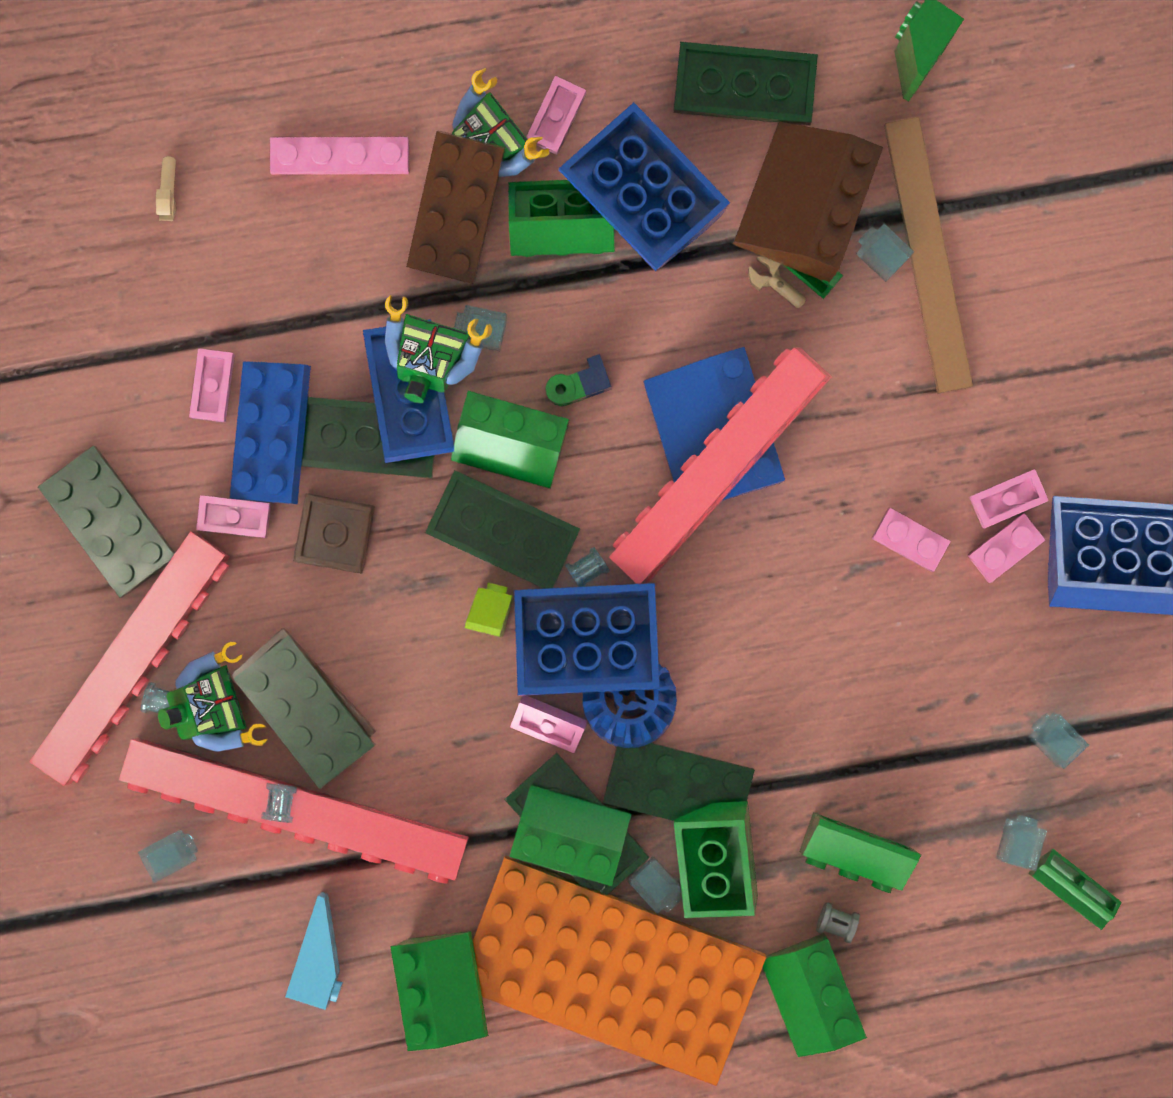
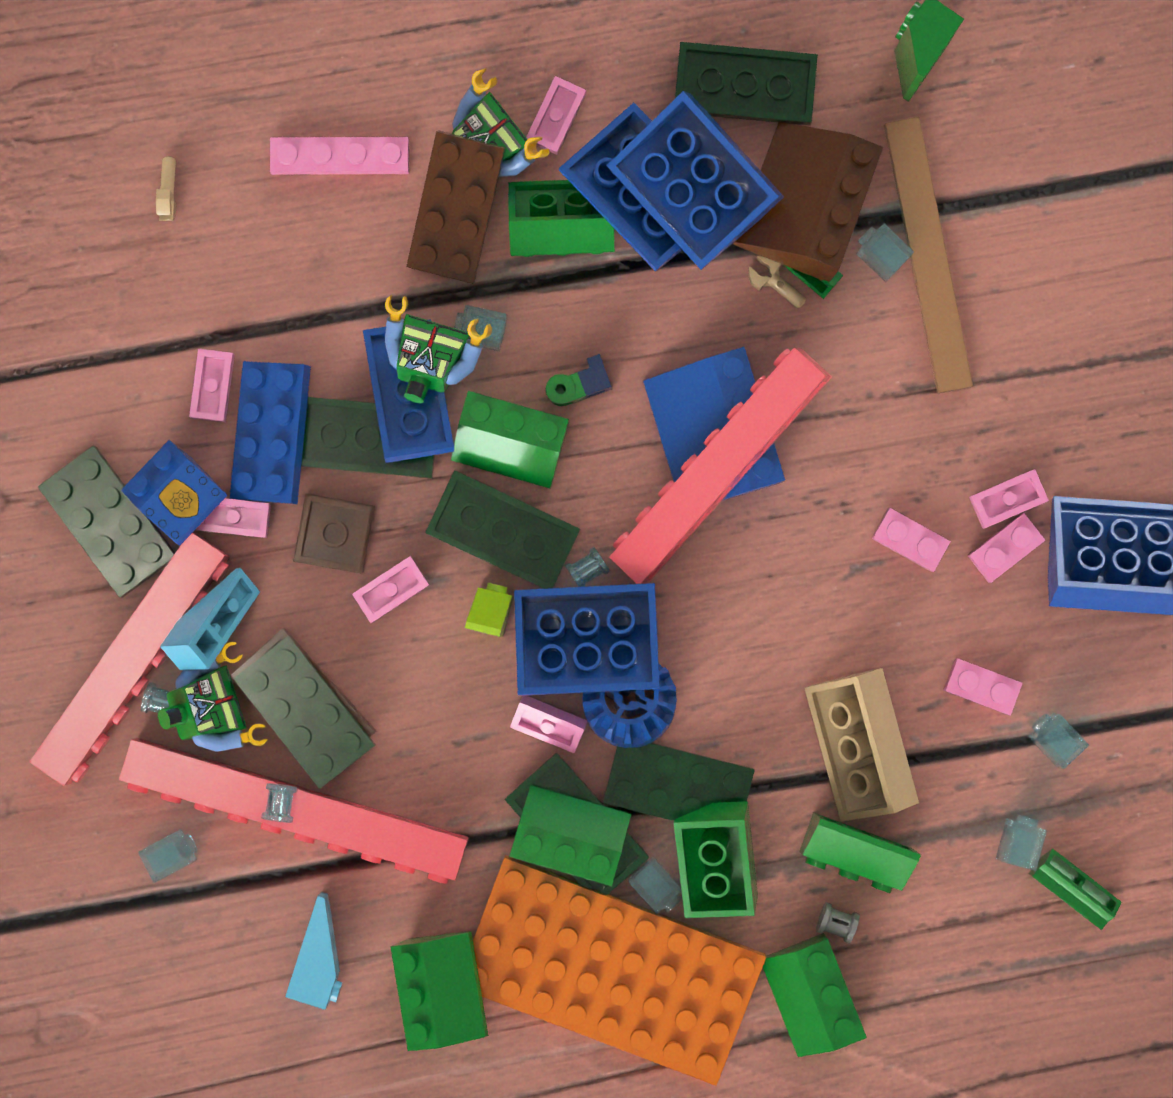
(174, 492): none -> blue slope
(210, 623): none -> medium azure slope
(390, 589): none -> bright pink plate
(694, 180): none -> blue slope
(861, 745): none -> tan slope
(983, 686): none -> bright pink plate

